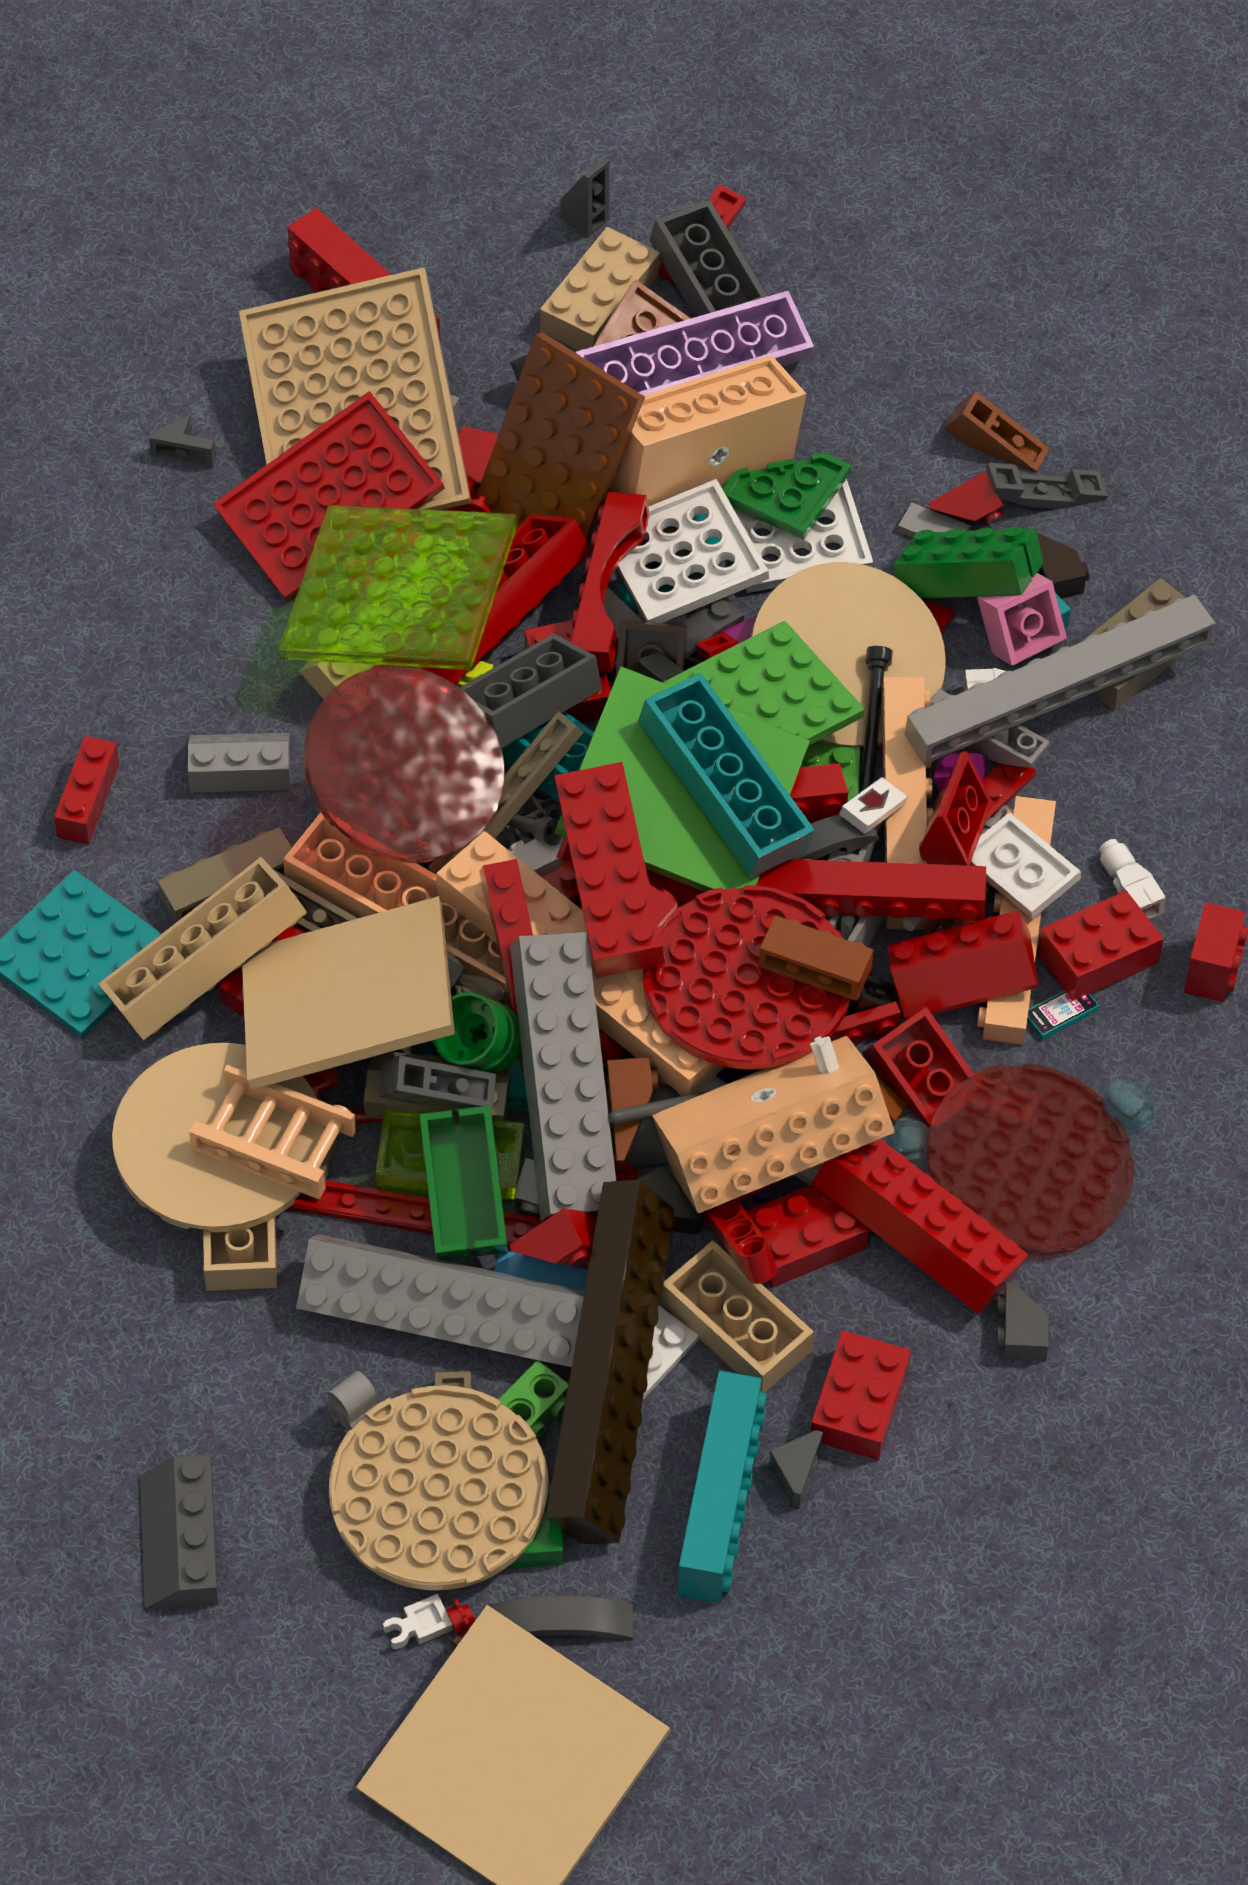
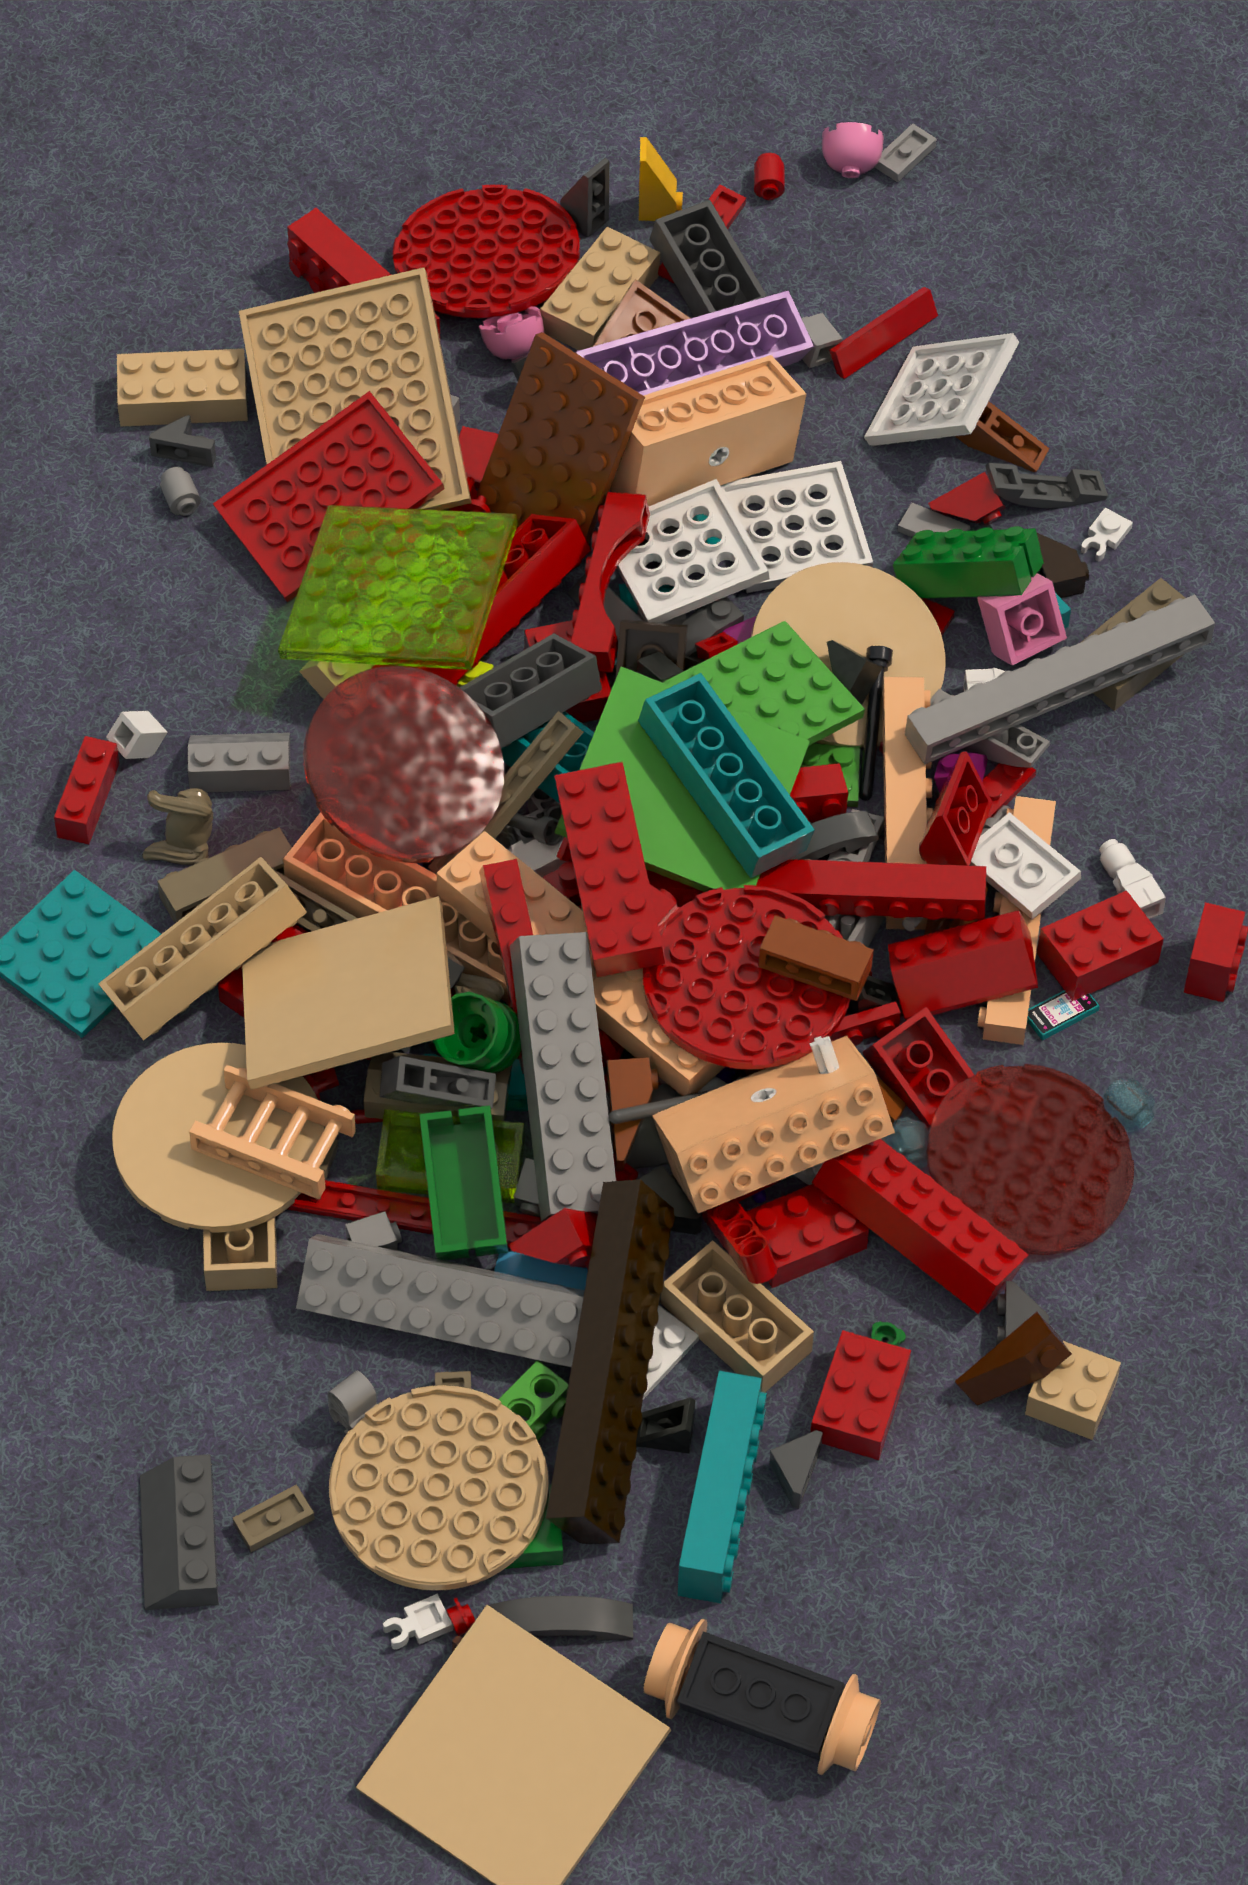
(137, 734): none -> white brick
(179, 491): none -> light grey brick
(182, 383): none -> tan brick
(186, 827): none -> dark tan hair
(273, 1518): none -> dark tan plate
(374, 1231): none -> light grey brick
(489, 249): none -> red tile
(512, 334): none -> bright pink cylinder
(656, 185): none -> yellow slope
(668, 1427): none -> pearl dark grey slope
(762, 1696): none -> black brick
(769, 176): none -> red brick
(788, 491): green plate -> none
(823, 338): none -> light grey brick
(852, 148): none -> bright pink cylinder
(852, 670): none -> pearl dark grey slope
(873, 805): white tile -> none
(883, 332): none -> red tile
(889, 1331): none -> green plate
(905, 152): none -> light grey plate
(941, 390): none -> white piece
(1015, 1362): none -> reddish brown slope
(1075, 1392): none -> tan brick
(1106, 530): none -> white plate

